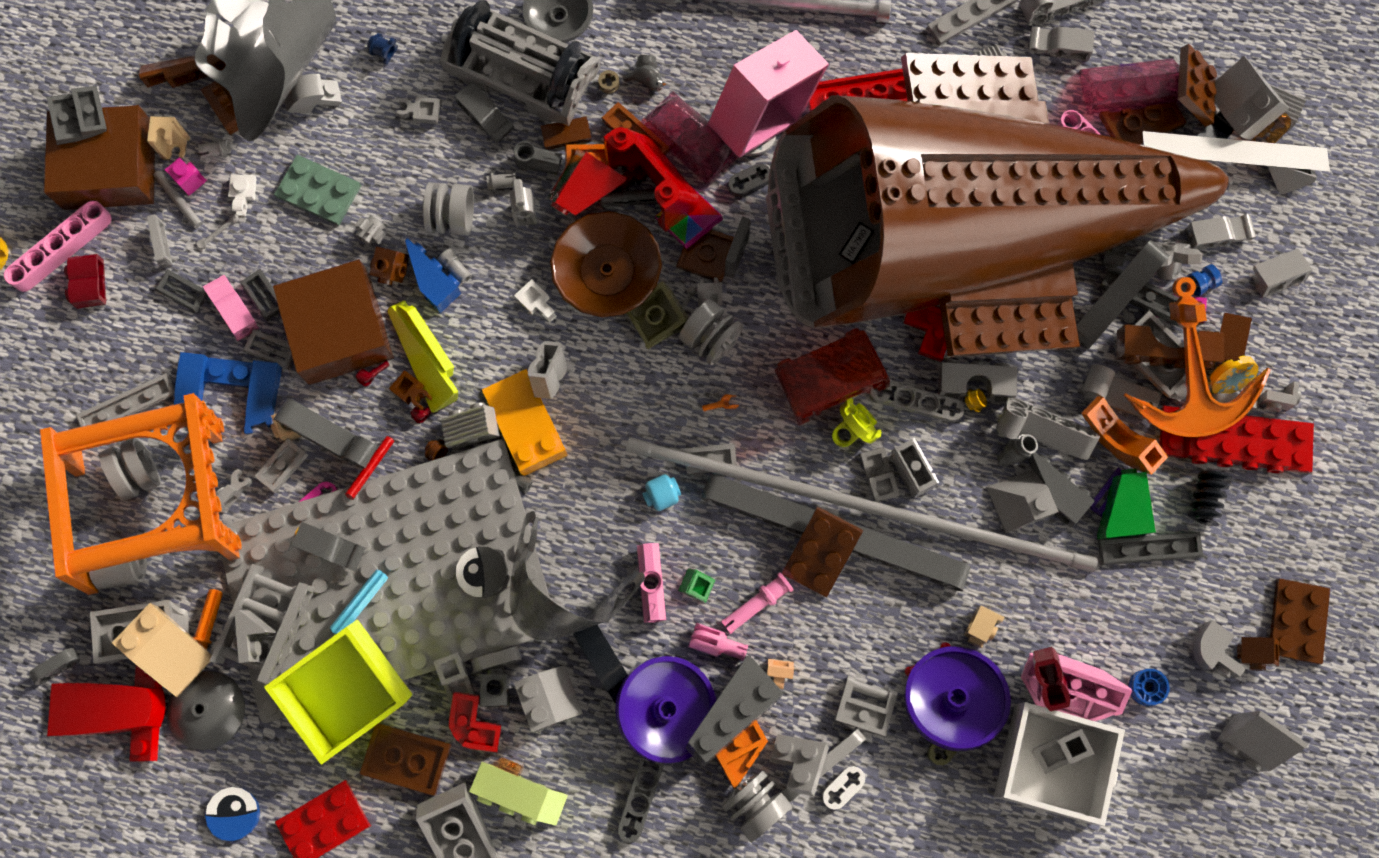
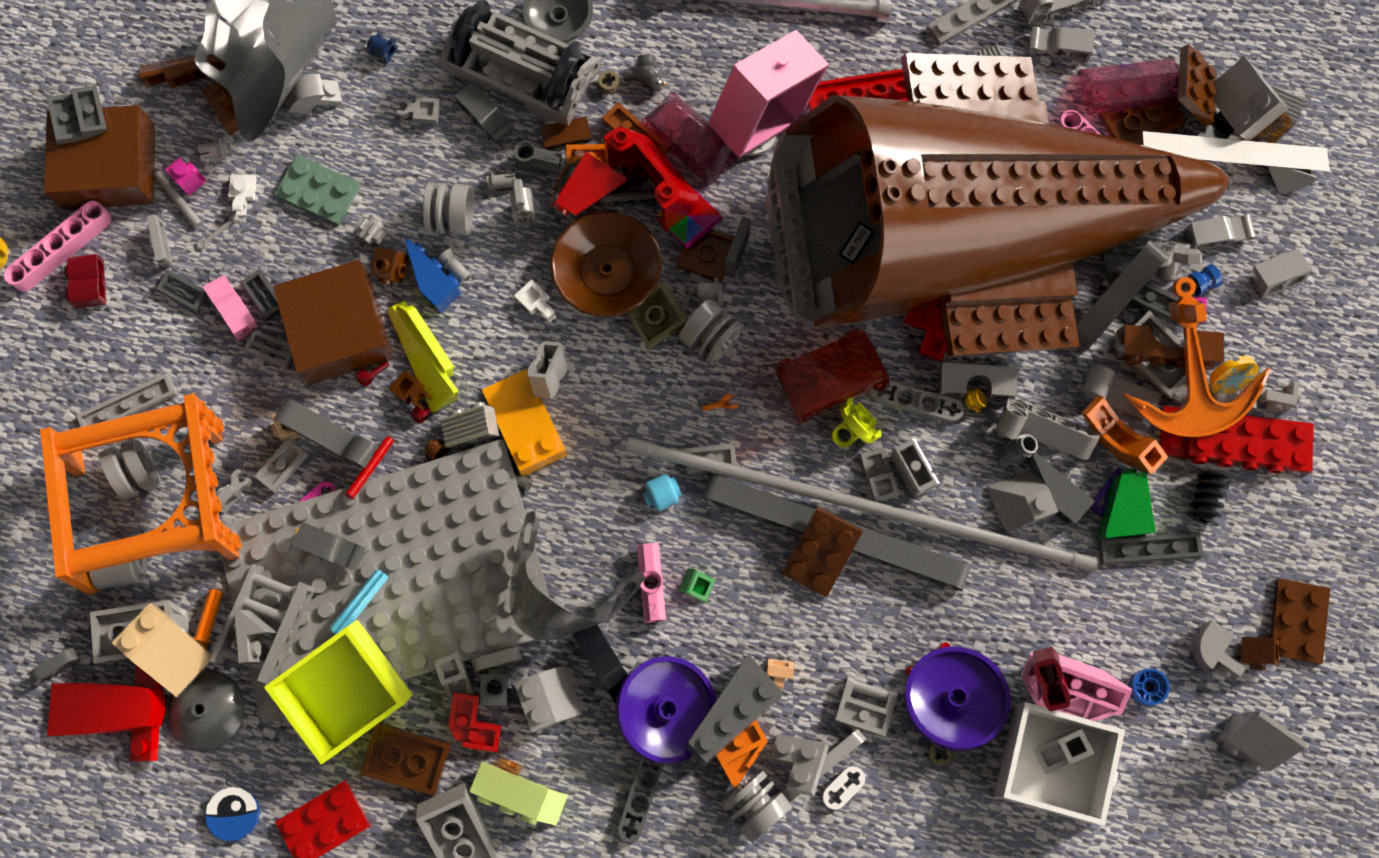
(165, 135): tan hinge -> none
(258, 376): blue wedge -> none
(481, 572): tile -> none
(715, 642): bright pink arm -> none
(747, 175): dark grey beam -> none
(766, 596): bright pink pin -> none
(982, 626): tan brick -> none
(1236, 334): reddish brown hinge -> none

